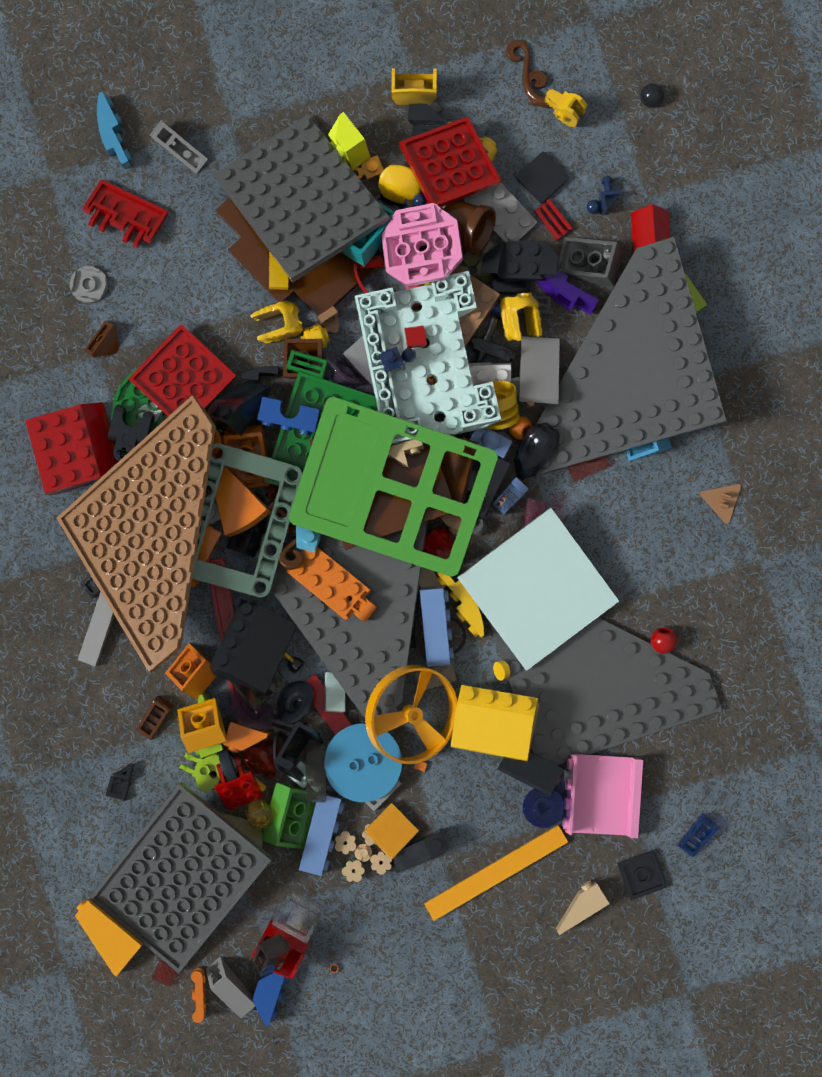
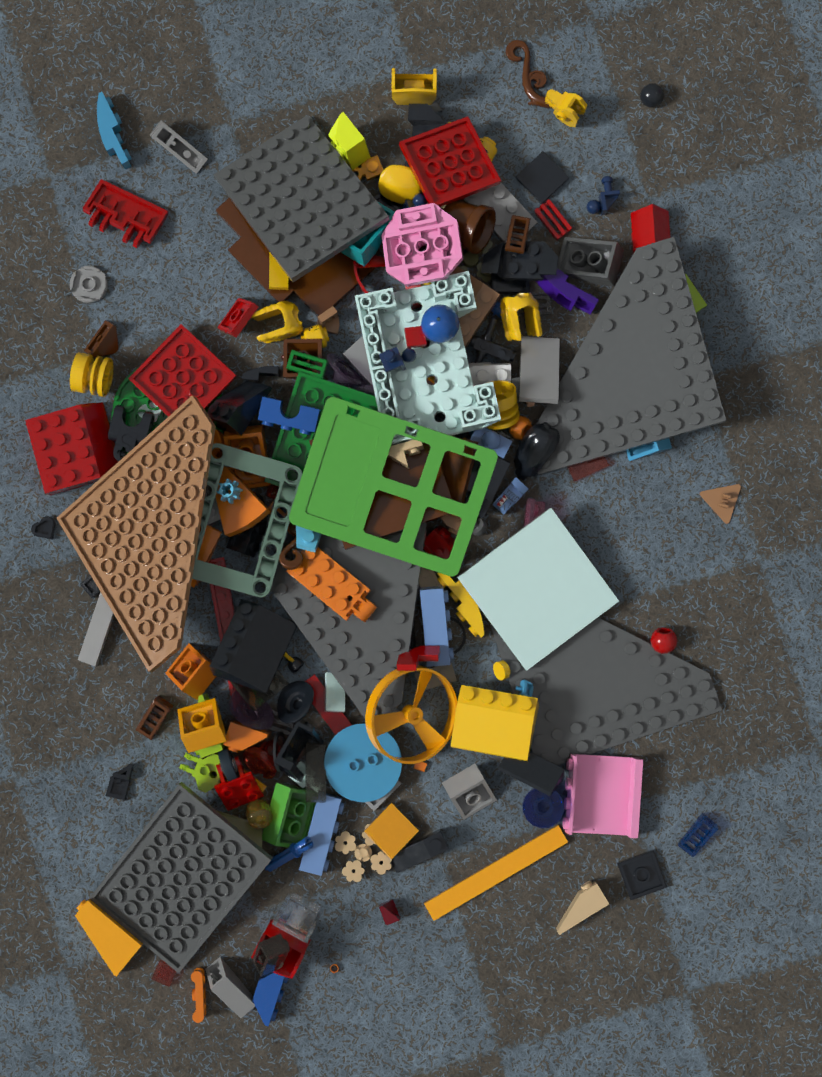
(44, 528): none -> black tile
(92, 374): none -> yellow wheel
(224, 491): none -> medium azure gear
(237, 317): none -> red tile
(294, 851): none -> blue axle
(389, 912): none -> dark red slope
(409, 660): none -> red tile
(441, 330): none -> blue helmet
(469, 791): none -> light grey slope
(517, 221): none -> reddish brown slope
(525, 688): none -> dark azure piece

